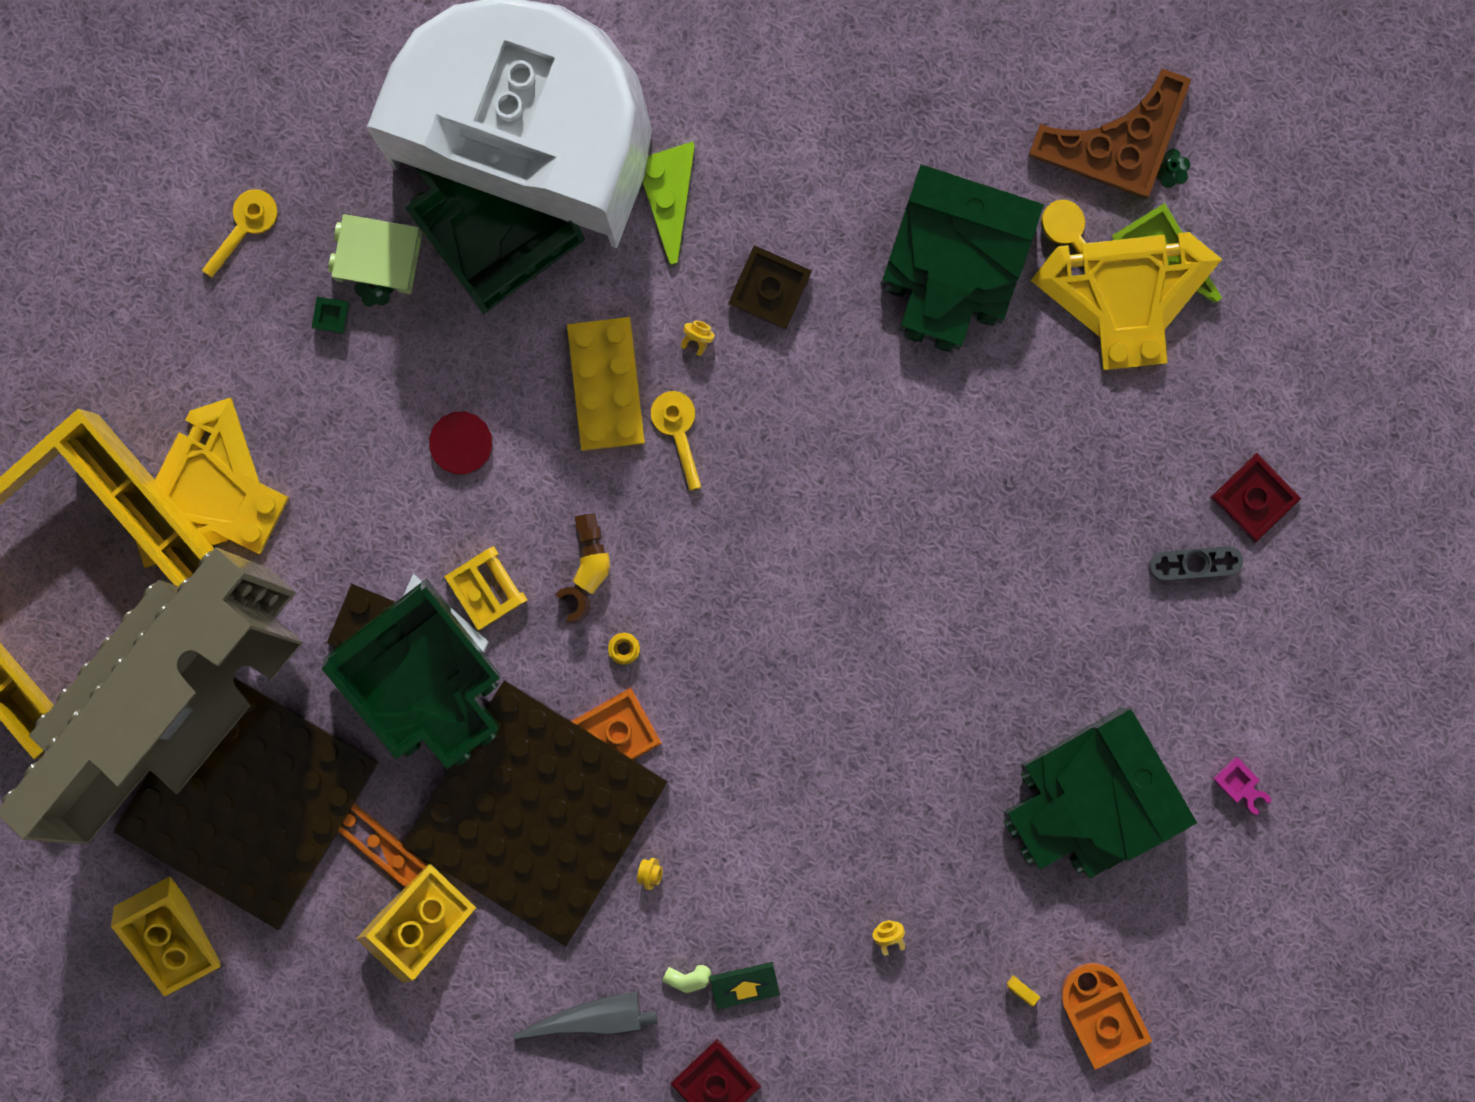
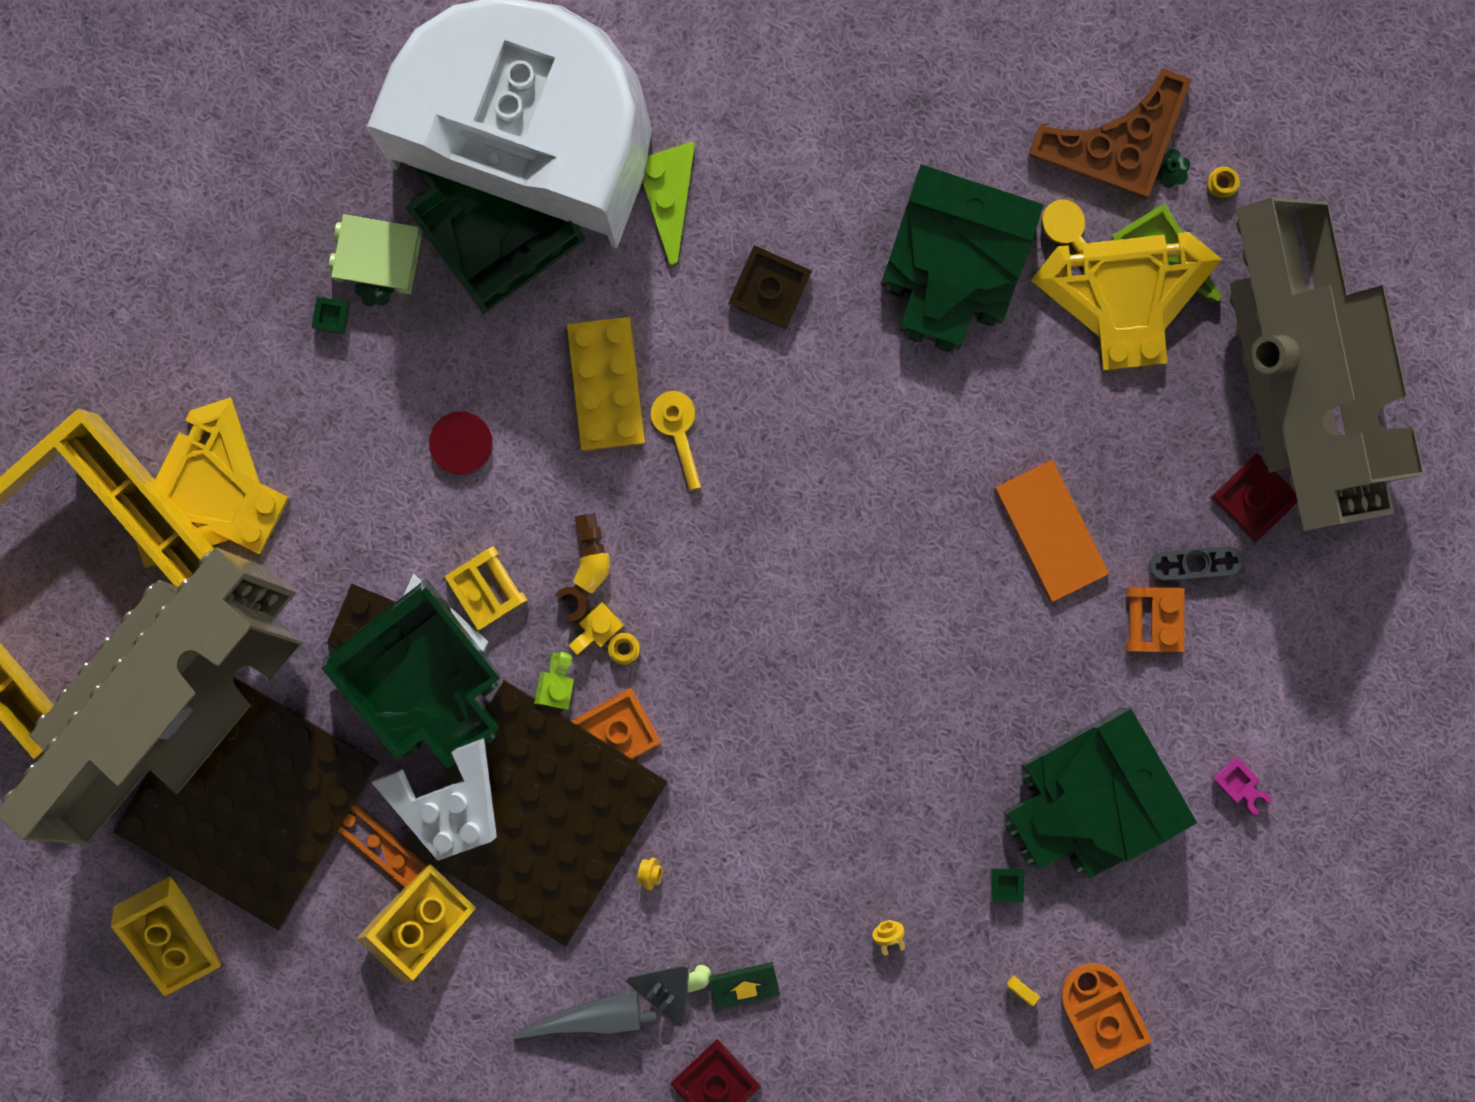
(254, 214): yellow piece -> none
(452, 816): none -> white wing
(554, 687): none -> lime plate
(598, 627): none -> yellow plate
(665, 990): none -> dark grey piece
(698, 332): yellow plate -> none
(1007, 885): none -> dark green plate
(1051, 530): none -> orange tile
(1166, 619): none -> orange plate
(1232, 178): none -> yellow plate
(1318, 354): none -> dark tan piece

